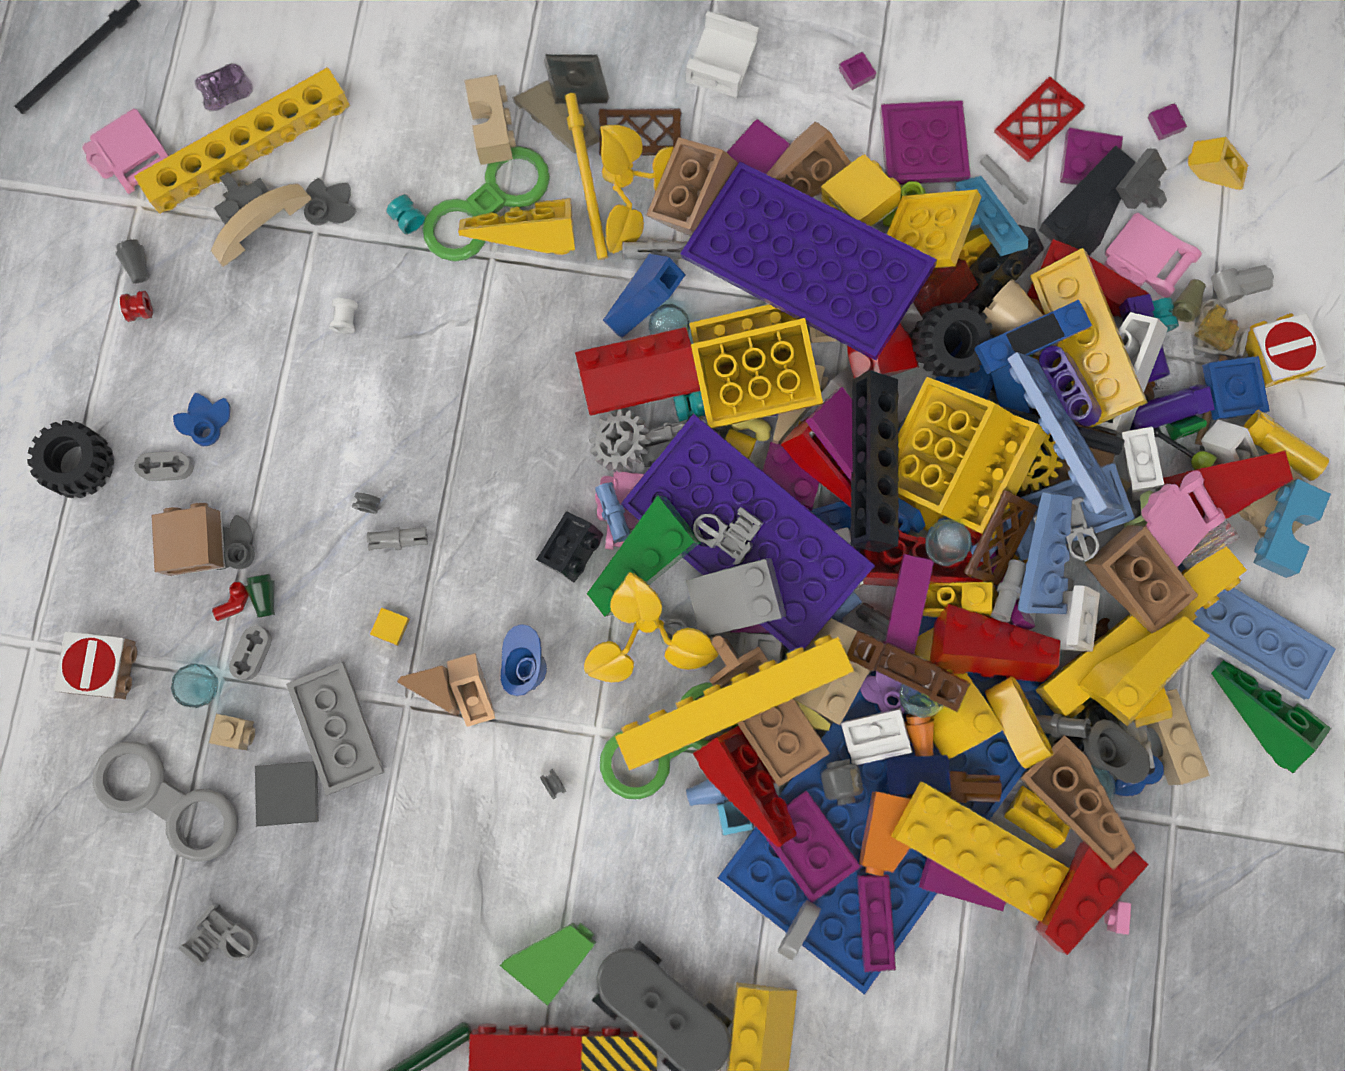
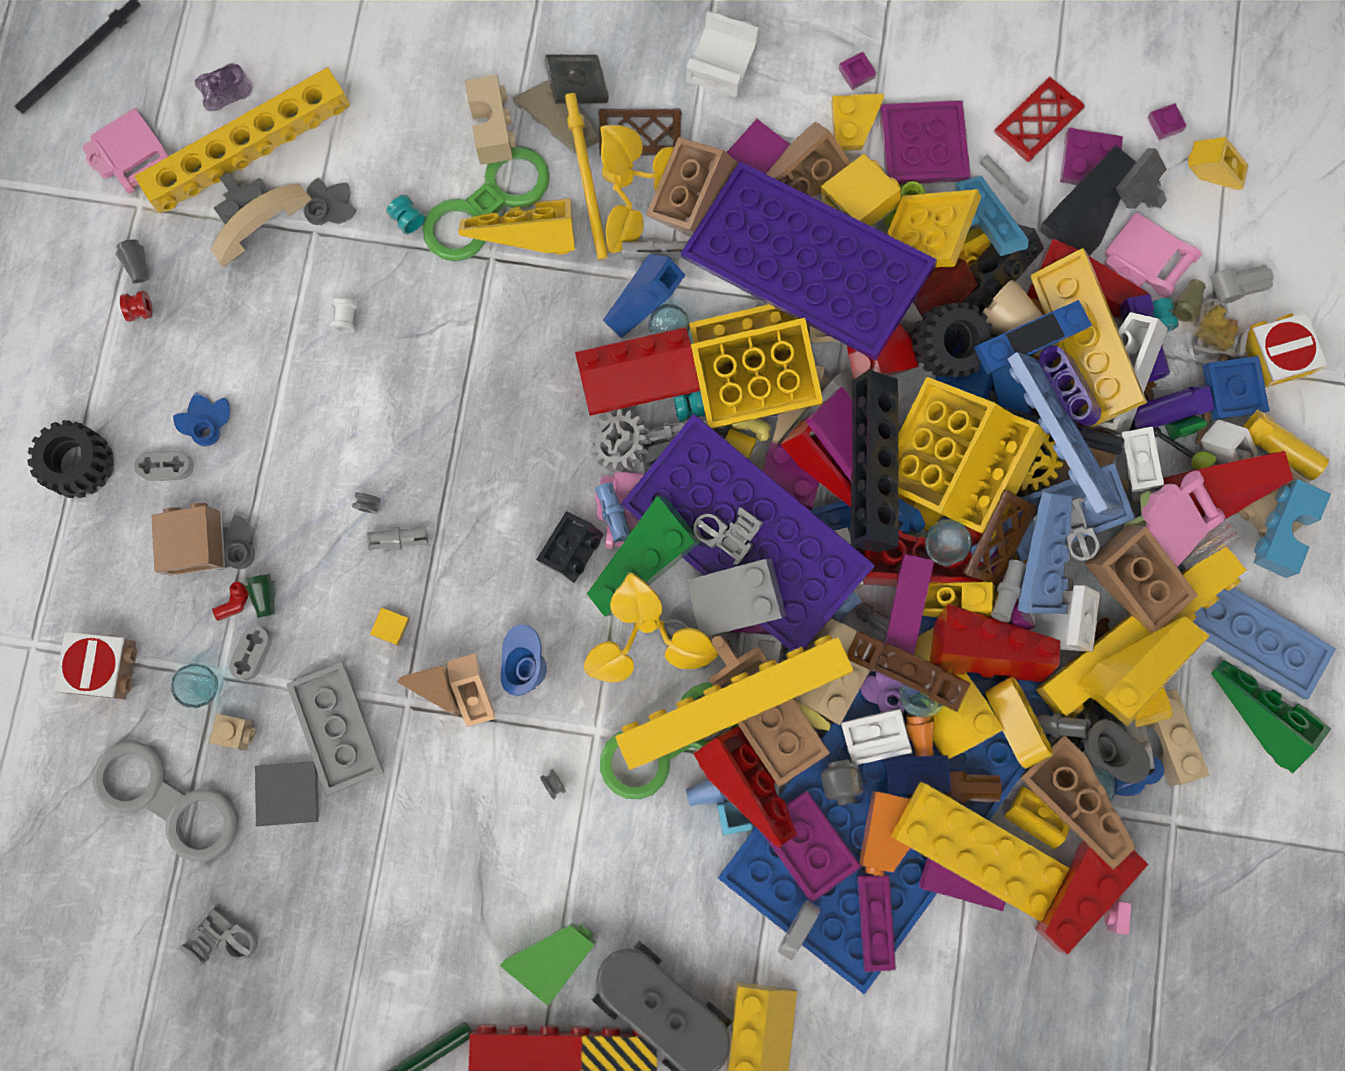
(854, 118): none -> yellow wing

